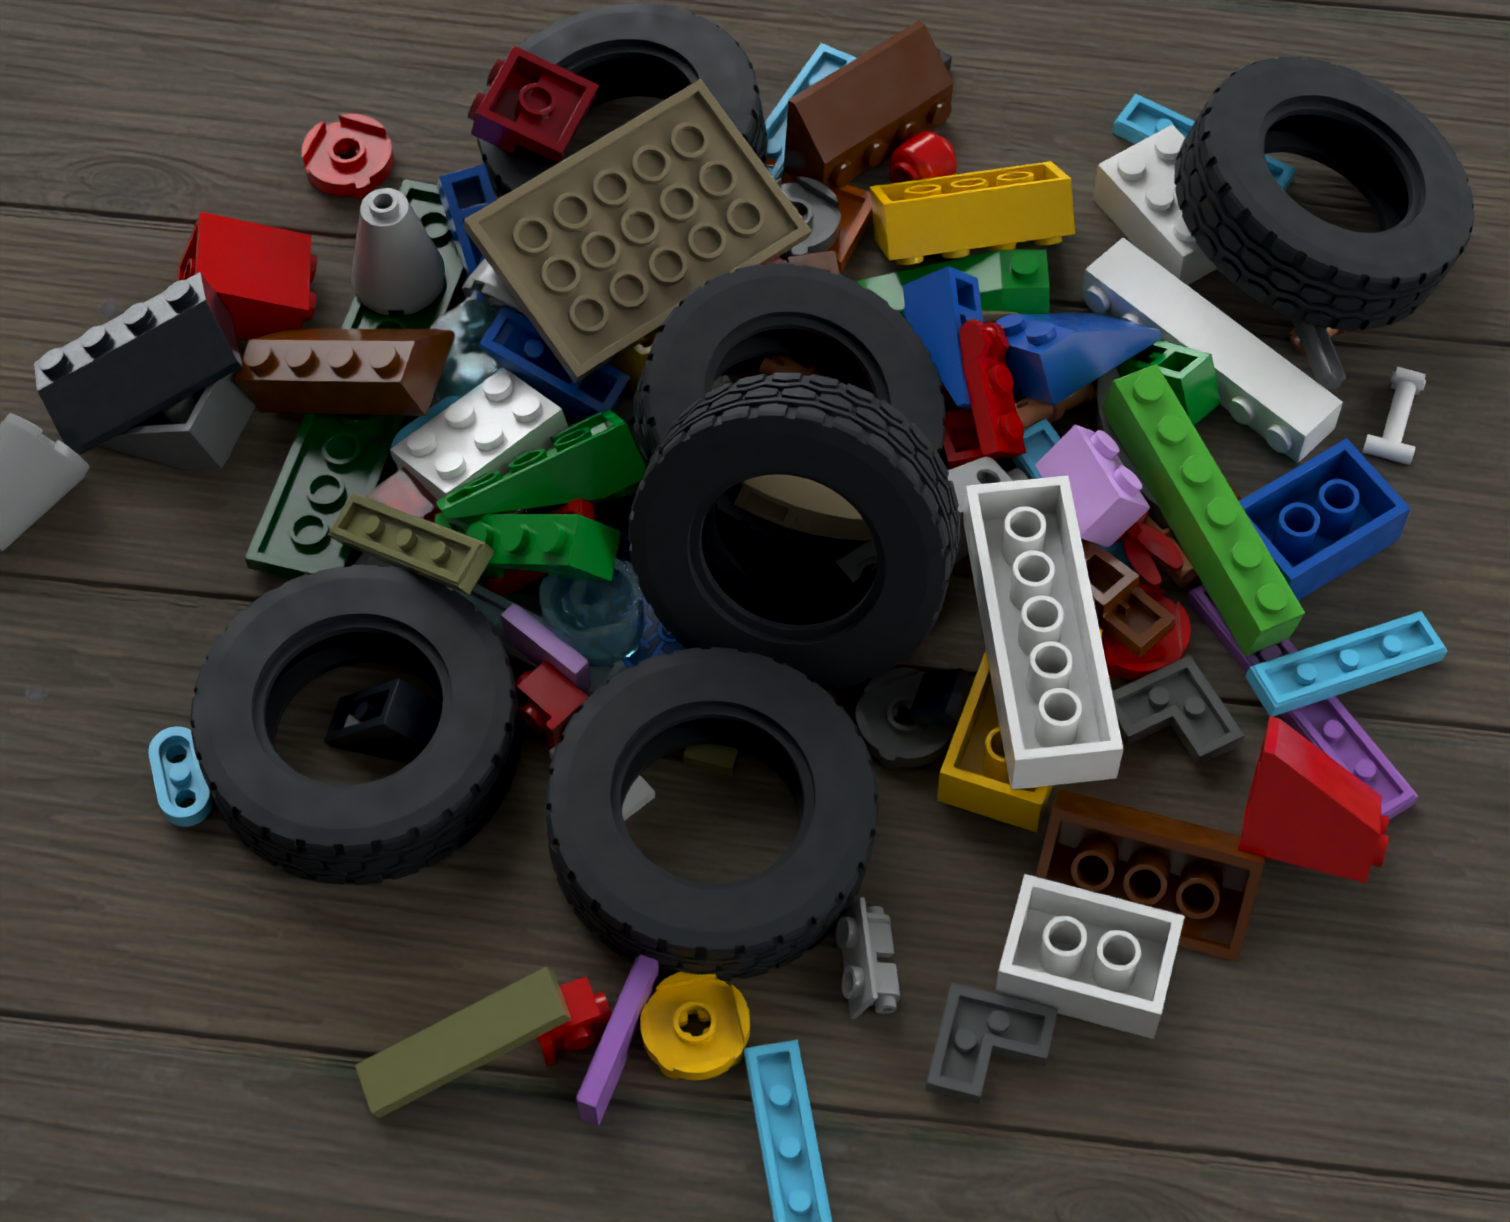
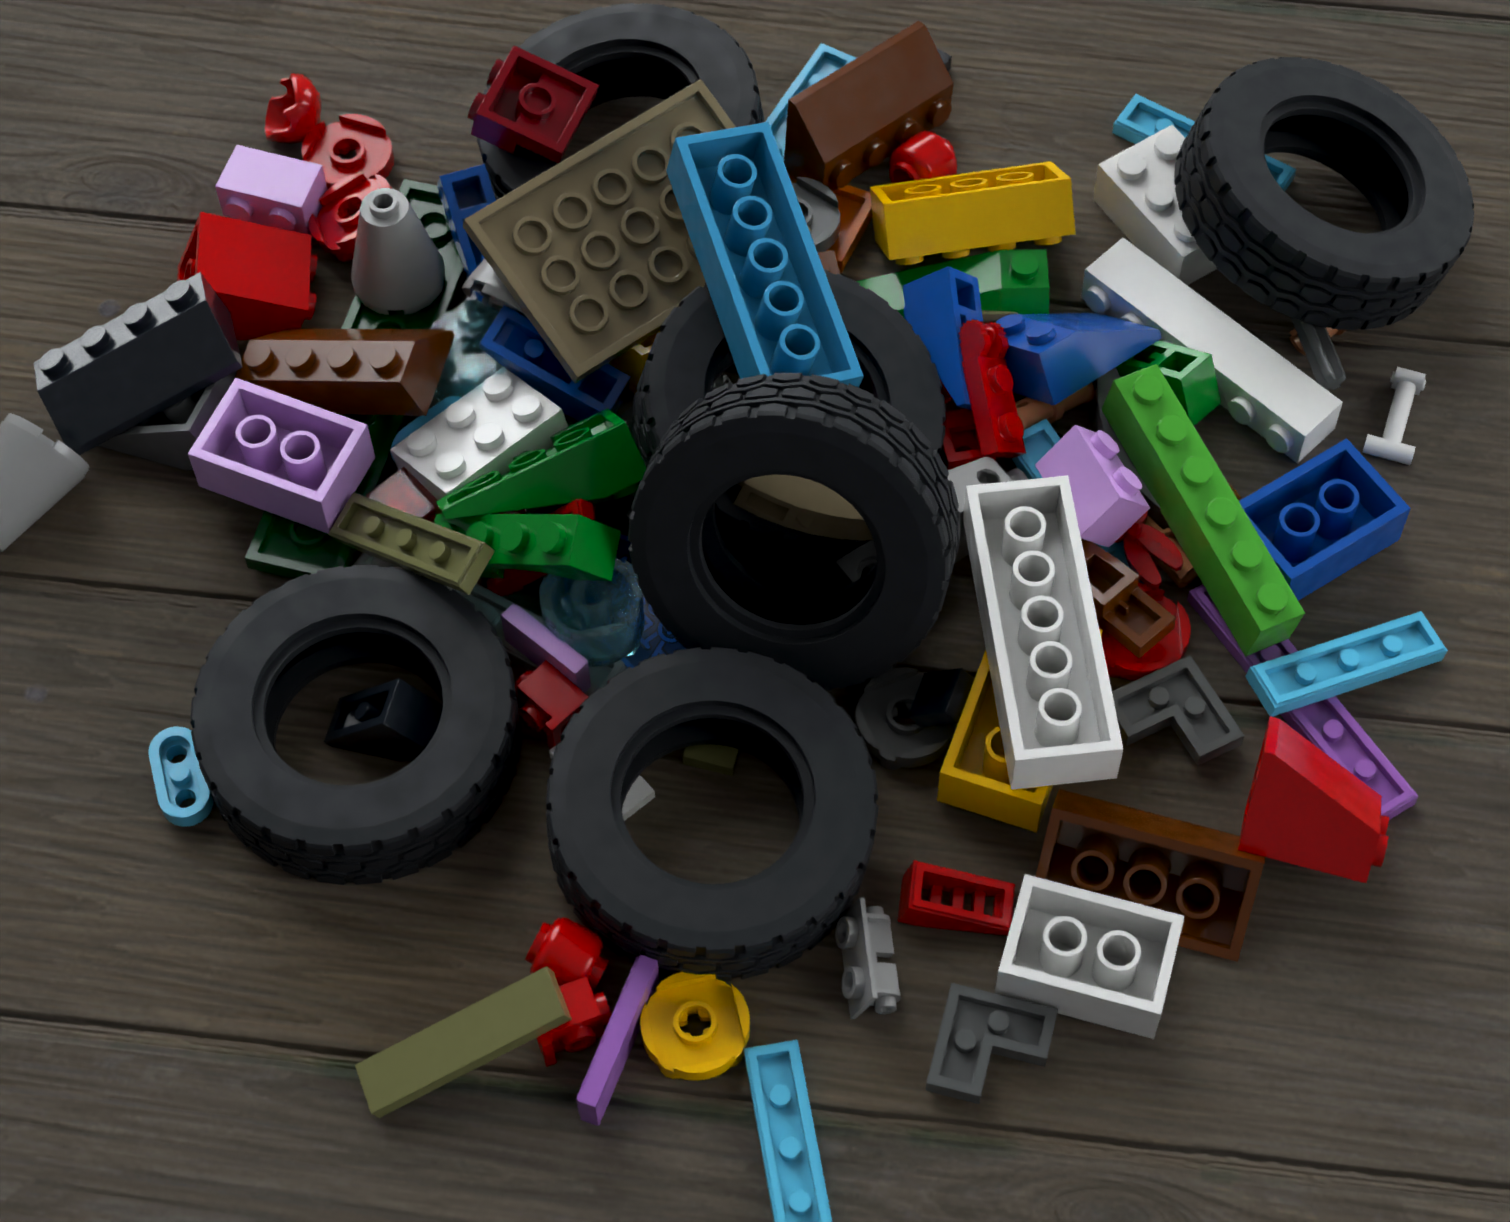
(271, 189): none -> lavender brick
(282, 455): none -> lavender brick
(295, 112): none -> red hair
(335, 226): none -> red plate
(568, 951): none -> red head
(759, 256): none -> dark azure brick
(953, 917): none -> red slope

